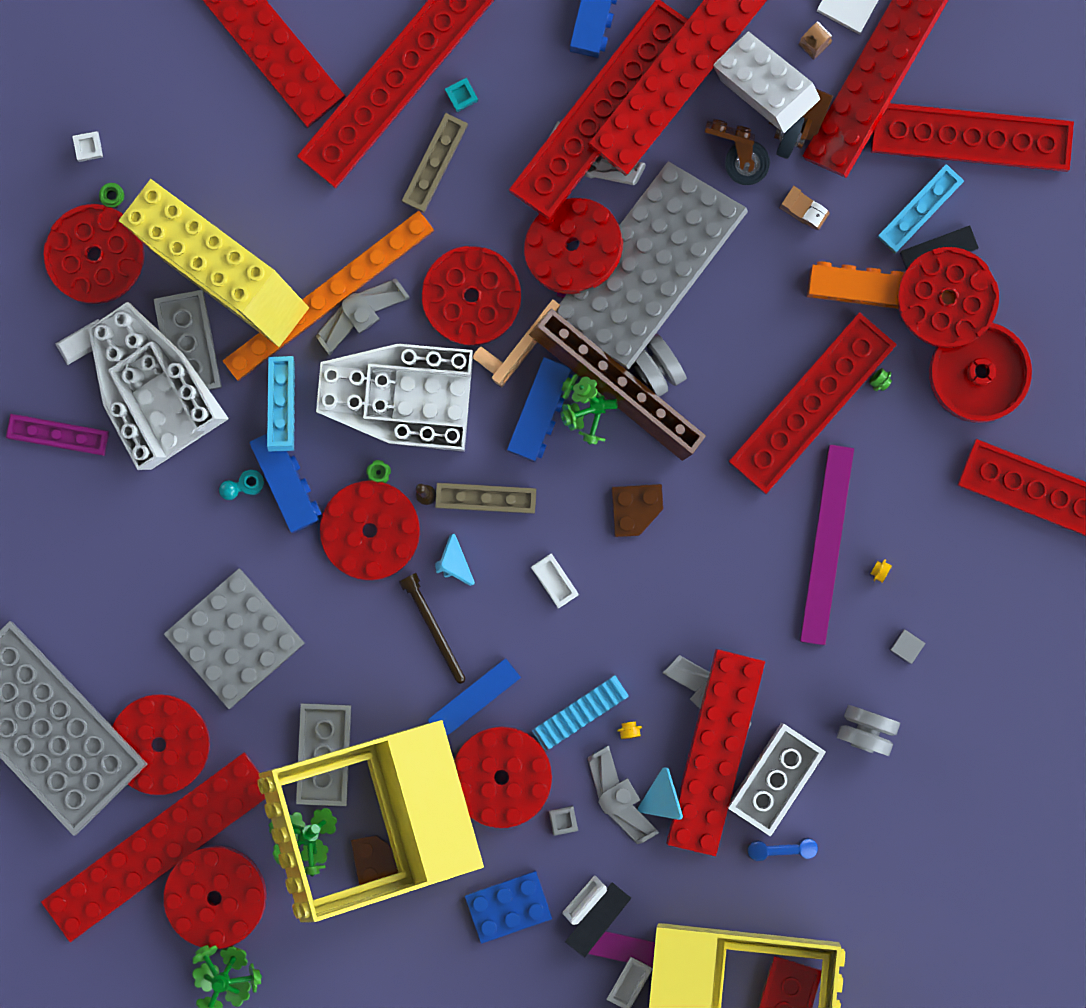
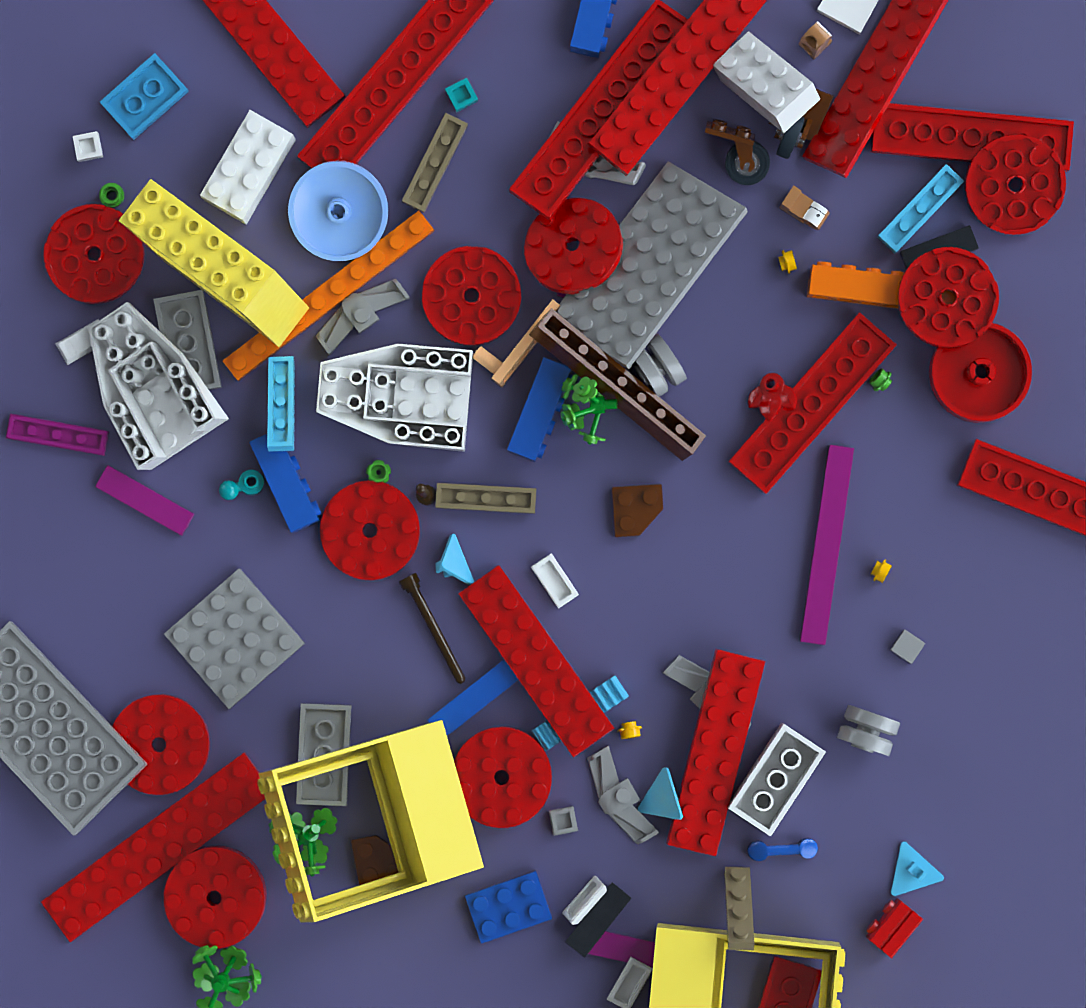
(144, 96): none -> dark azure plate
(145, 500): none -> magenta tile
(248, 167): none -> white brick
(338, 210): none -> light blue dish
(536, 661): none -> red plate
(739, 908): none -> dark tan plate
(771, 399): none -> red plate
(787, 261): none -> yellow plate
(893, 927): none -> red brick
(912, 871): none -> medium azure piece
(1041, 180): none -> red plate

